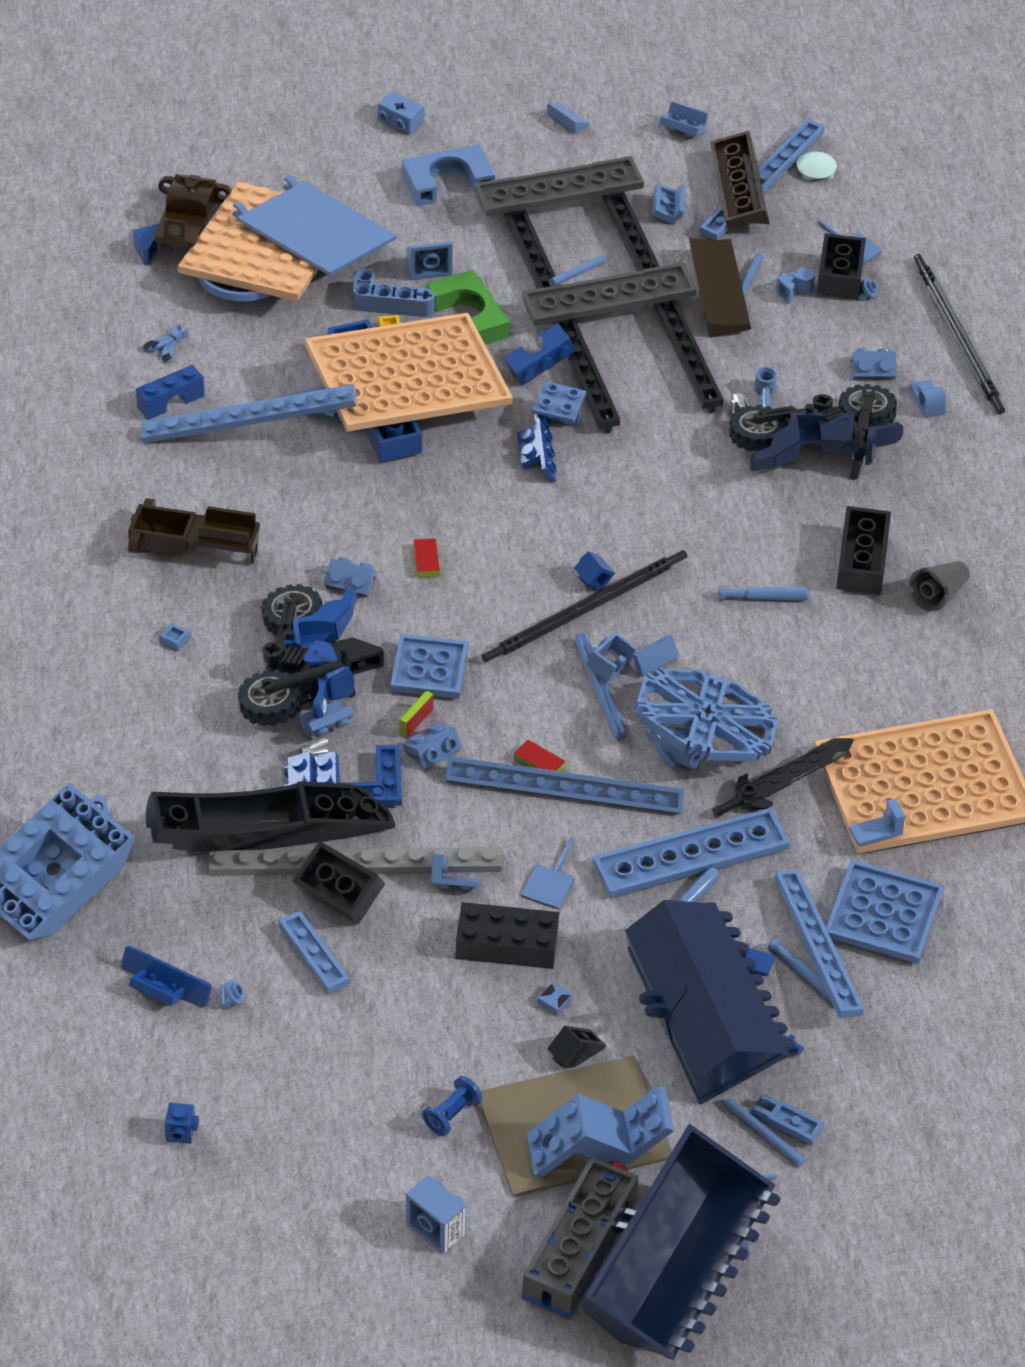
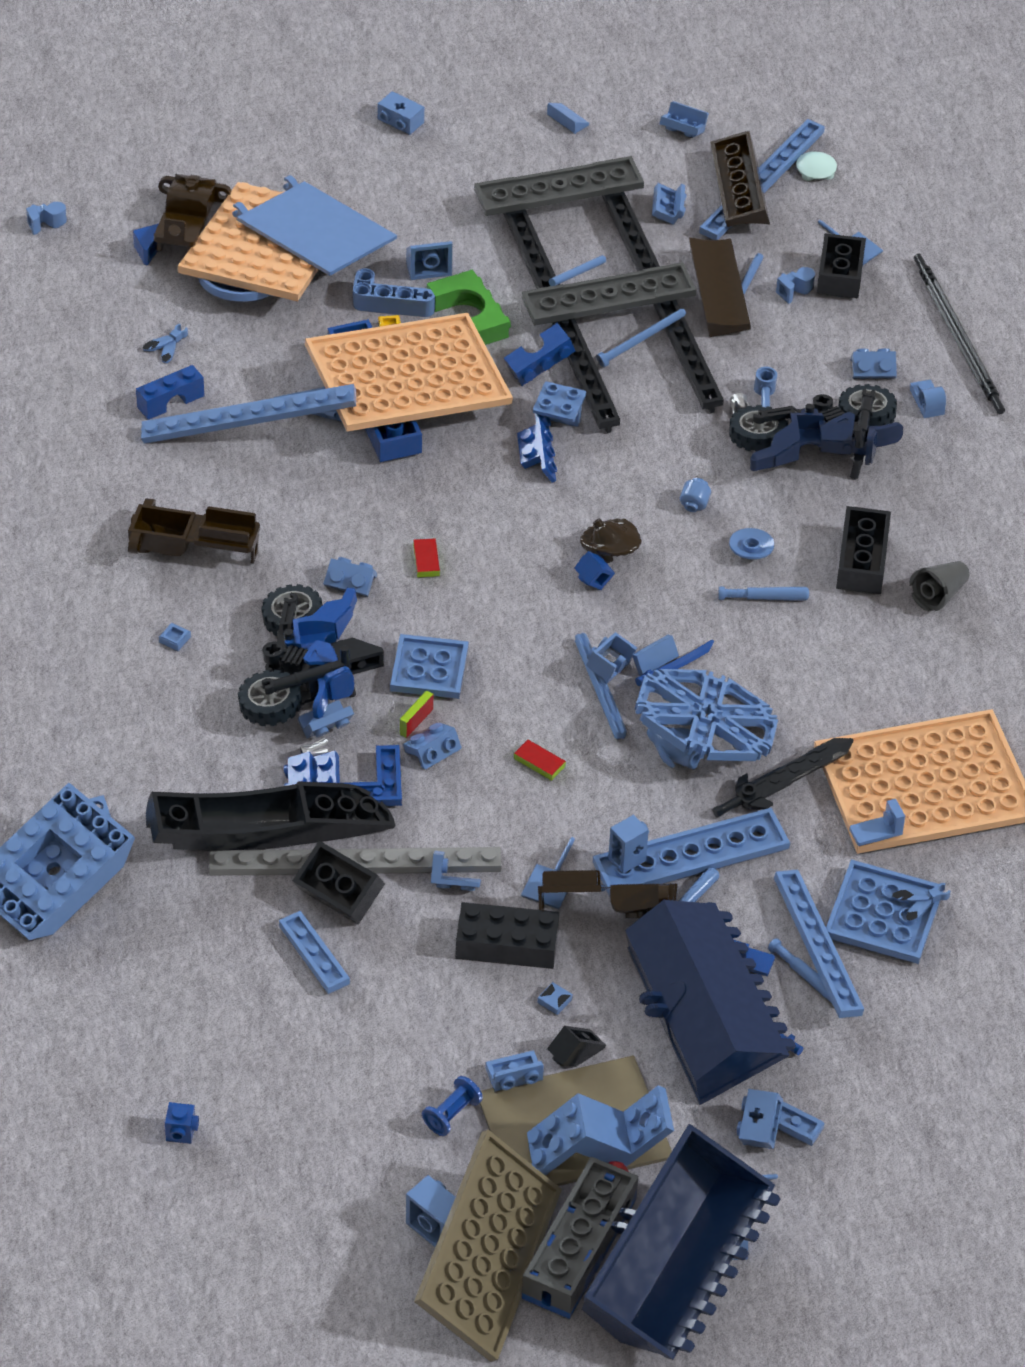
(52, 215): none -> medium blue leg
(163, 980): blue bracket -> none
(230, 994): medium blue plate -> none
(420, 170): medium blue arch -> none
(487, 1245): none -> dark tan plate
(514, 1071): none -> medium blue bracket
(565, 784): medium blue plate -> none
(584, 606): black axle -> none
(603, 359): none -> medium blue bar
(611, 538): none -> dark brown piece
(628, 843): none -> medium blue brick
(630, 899): none -> dark brown piece
(682, 661): none -> blue sword
(695, 495): none -> medium blue head
(751, 543): none -> medium blue dish
(765, 1130): none -> medium blue brick
(765, 1132): medium blue bar -> none
(867, 289): medium blue plate -> none
(921, 900): none -> medium blue piece

